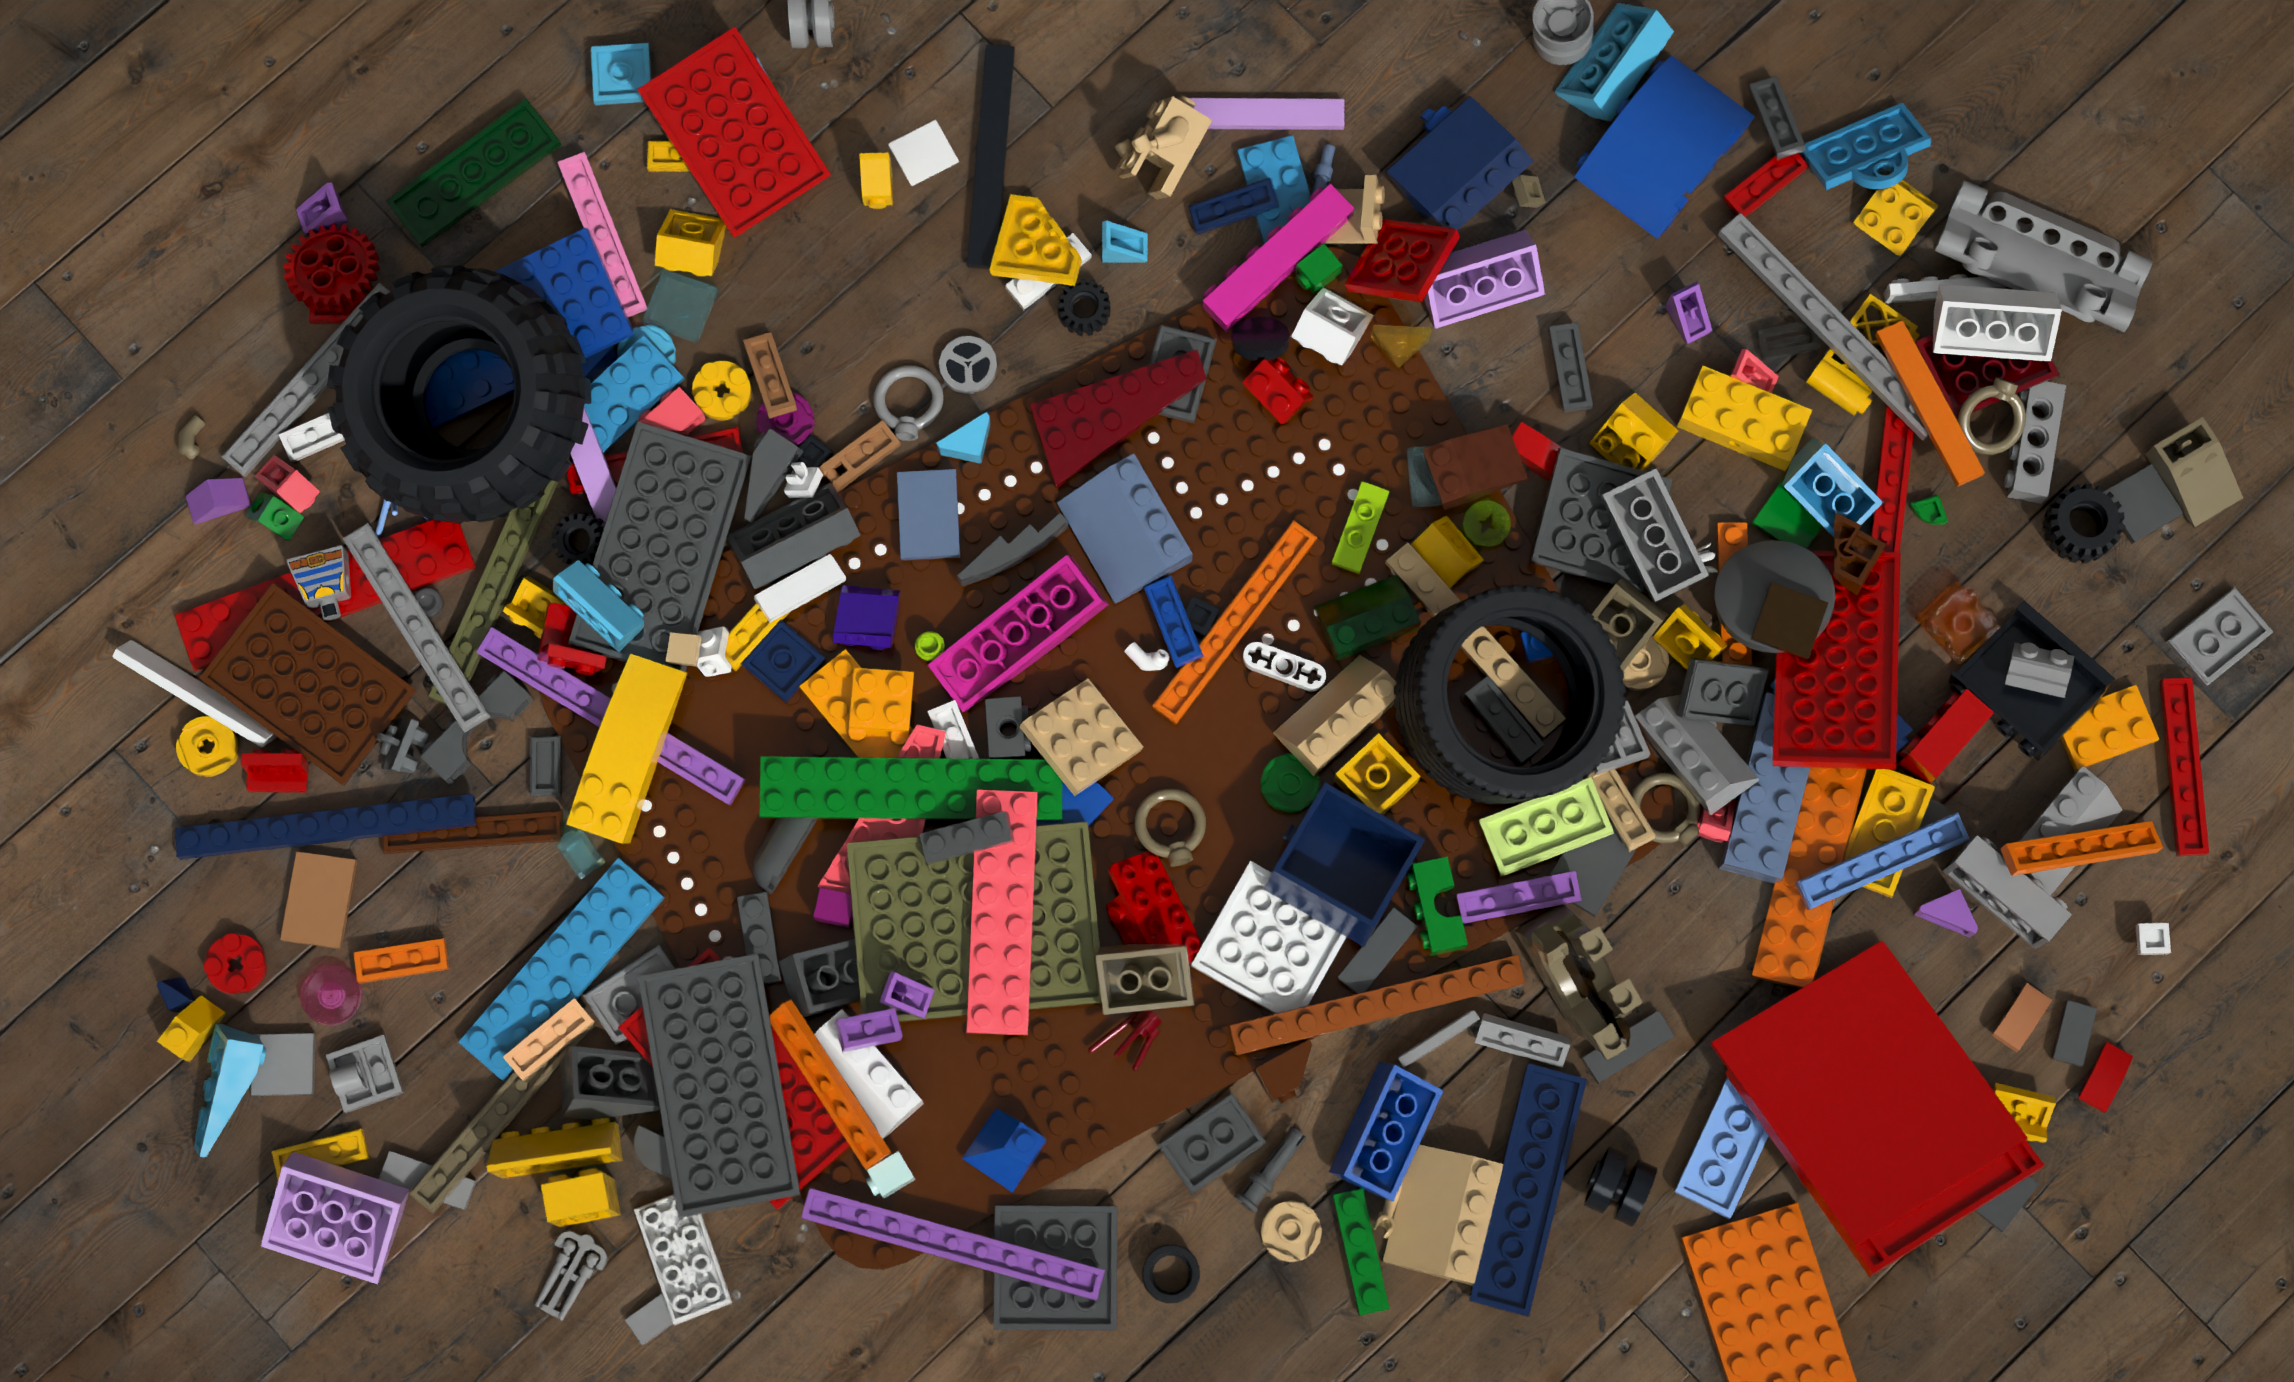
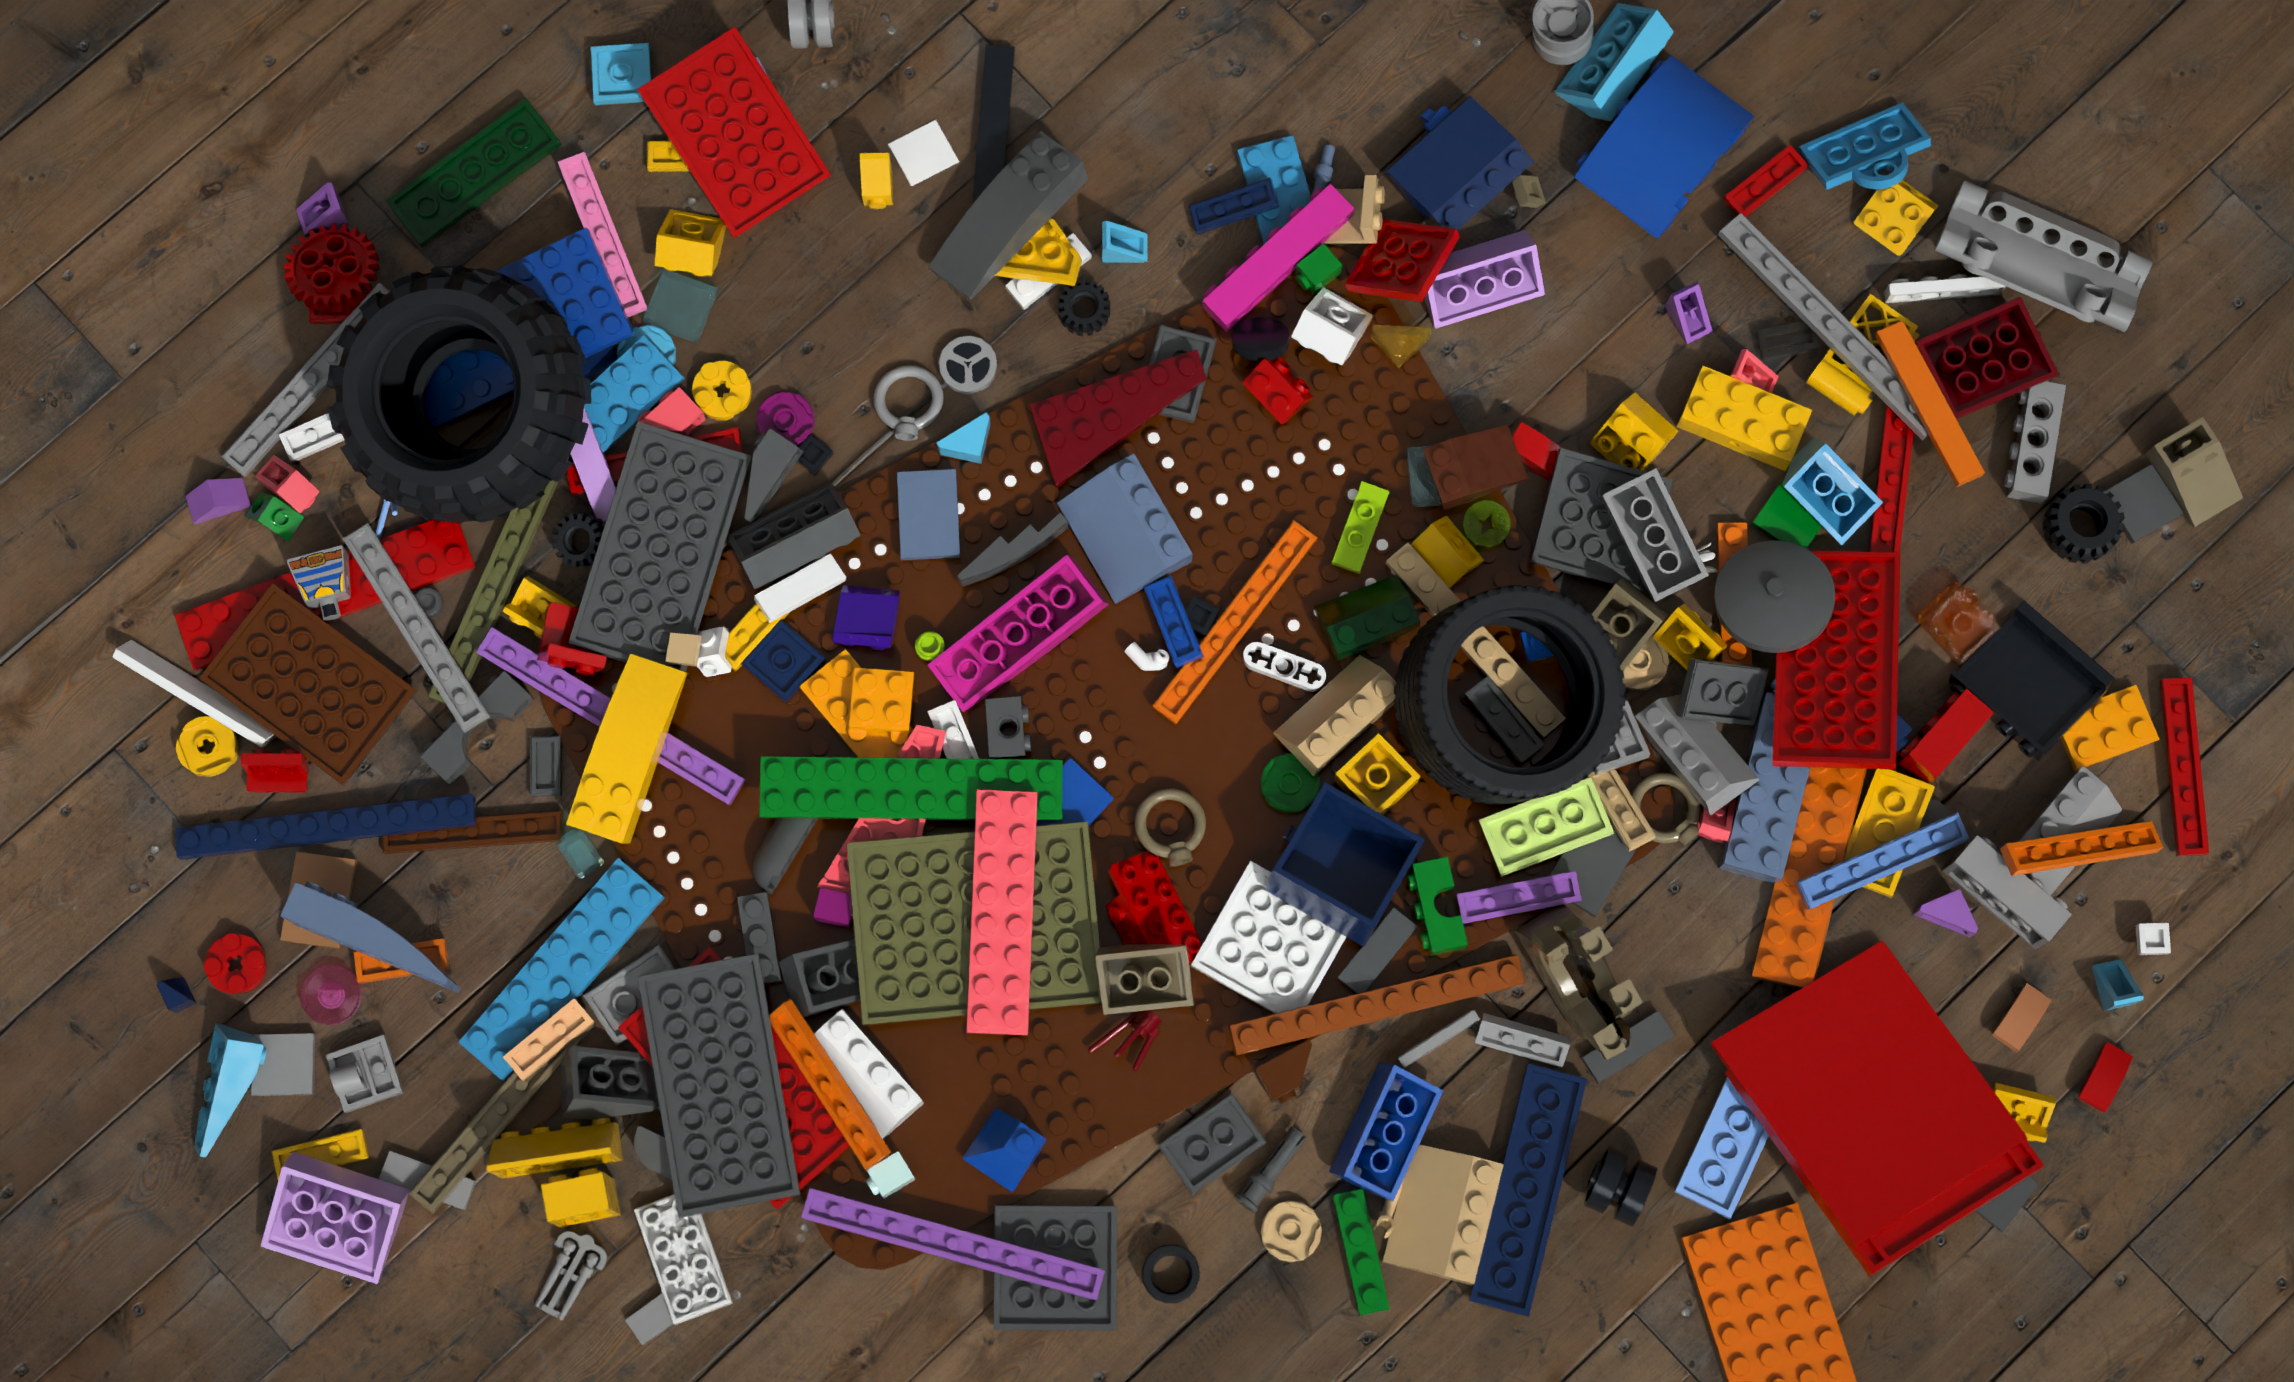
(187, 435): dark tan arm -> none
(191, 1028): yellow slope -> none
(343, 923): none -> sand blue slope
(396, 745): dark grey hips -> none
(598, 604): medium azure slope -> none
(770, 375): medium nougat plate -> none
(802, 481): white tile -> none
(860, 455): medium nougat plate -> none
(868, 1030): medium lavender plate -> none
(906, 995): medium lavender slope -> none
(967, 837): dark grey plate -> none
(1008, 214): none -> dark grey slope
(1081, 737): tan plate -> none
(1165, 141): tan torso -> none
(1272, 113): lavender tile -> none
(1570, 367): dark grey plate -> none
(1777, 117): dark grey plate -> none
(1789, 621): dark brown tile -> none
(1853, 553): reddish brown slope -> none
(1930, 510): green tile -> none
(1995, 322): white slope -> none
(2002, 390): dark tan piece -> none
(2039, 669): light grey brick -> none
(2074, 1033): dark grey tile -> none
(2115, 985): none -> medium azure slope
(2219, 637): light grey tile -> none

